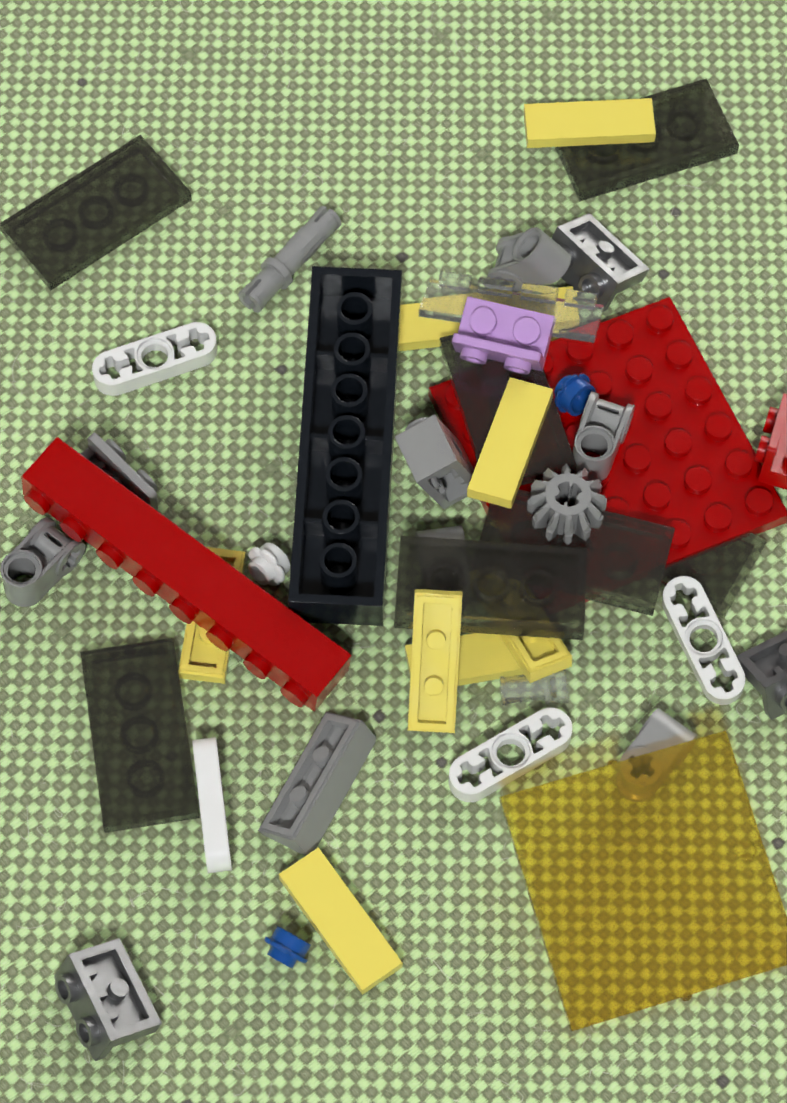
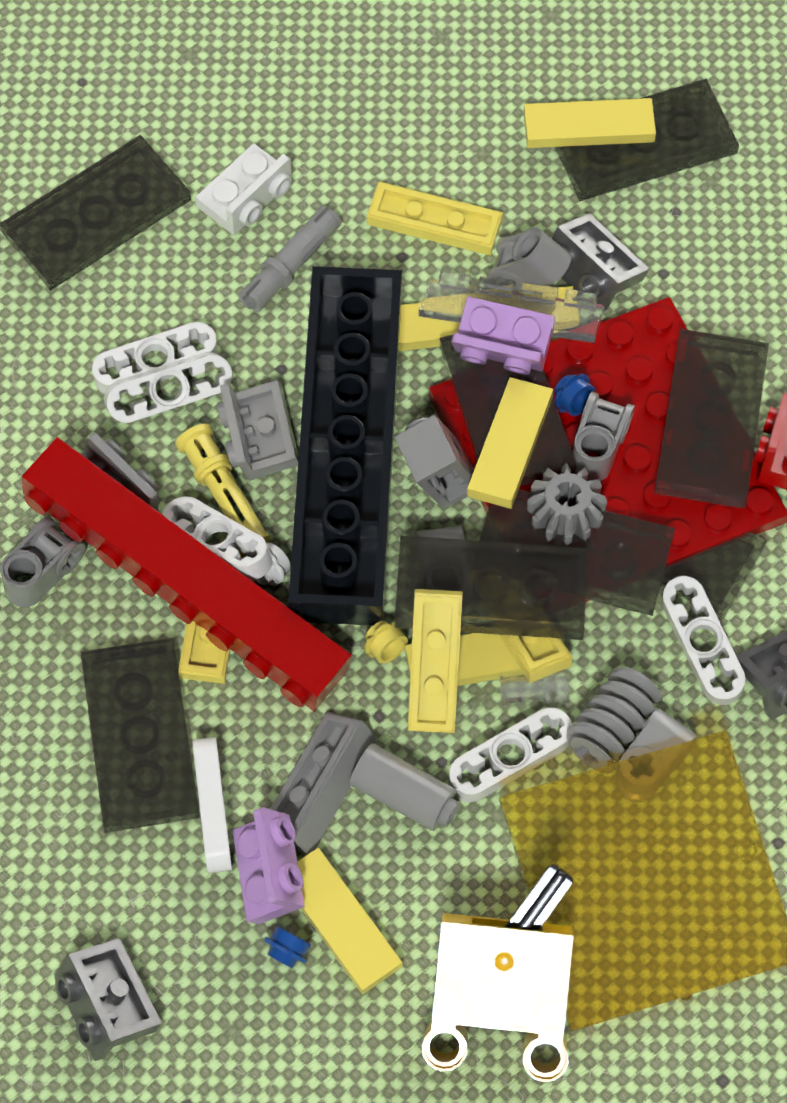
(139, 407): none -> white beam
(211, 521): none -> white beam
(214, 469): none -> light yellow pin
(245, 188): none -> white bracket
(258, 429): none -> light grey bracket
(268, 866): none -> lavender bracket
(385, 642): none -> light yellow plate
(405, 788): none -> light grey brick
(434, 218): none -> light yellow tile
(505, 978): none -> piece
(613, 717): none -> light grey piece
(712, 418): none -> clear smoke tile

